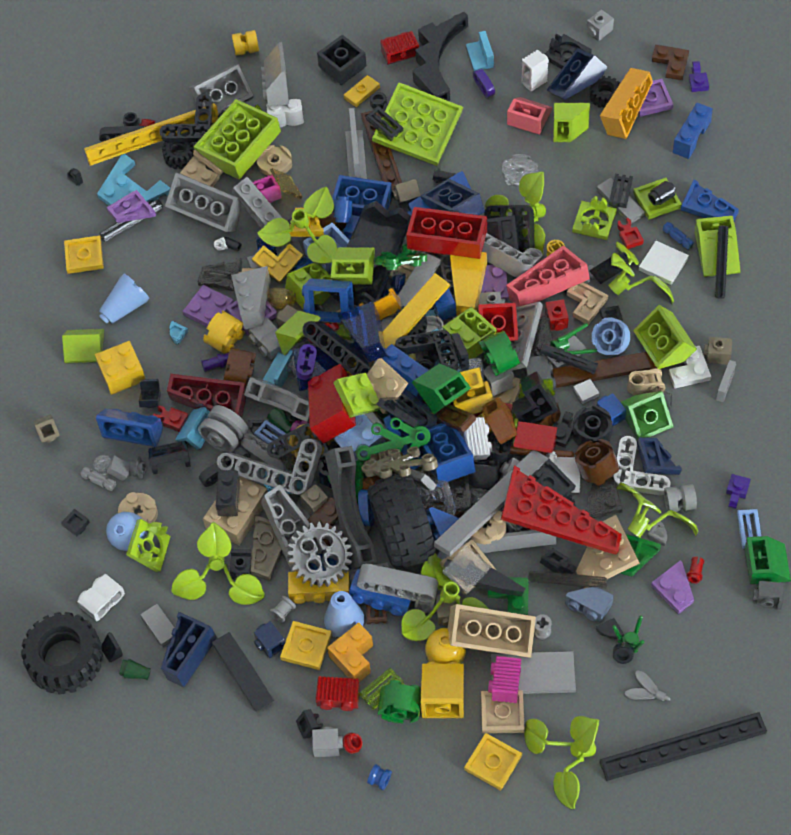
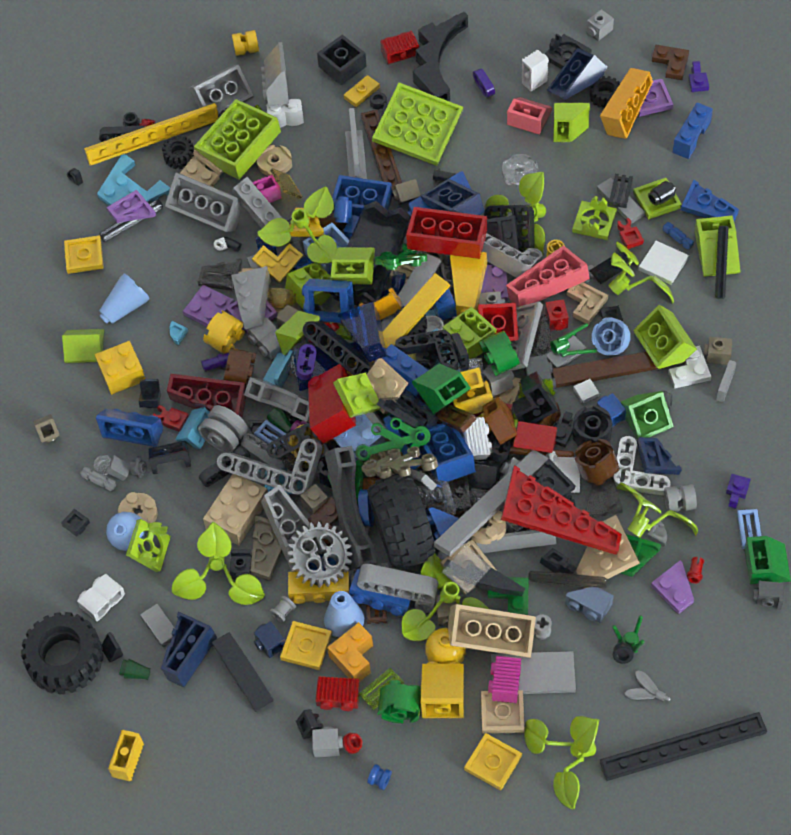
(126, 755): none -> yellow brick
(199, 125): black beam -> none
(227, 493): black brick -> none
(389, 132): black tile -> none
(481, 53): medium azure panel -> none
(589, 365): black pin -> none
(606, 629): black tile -> none
(647, 382): tan piece -> none

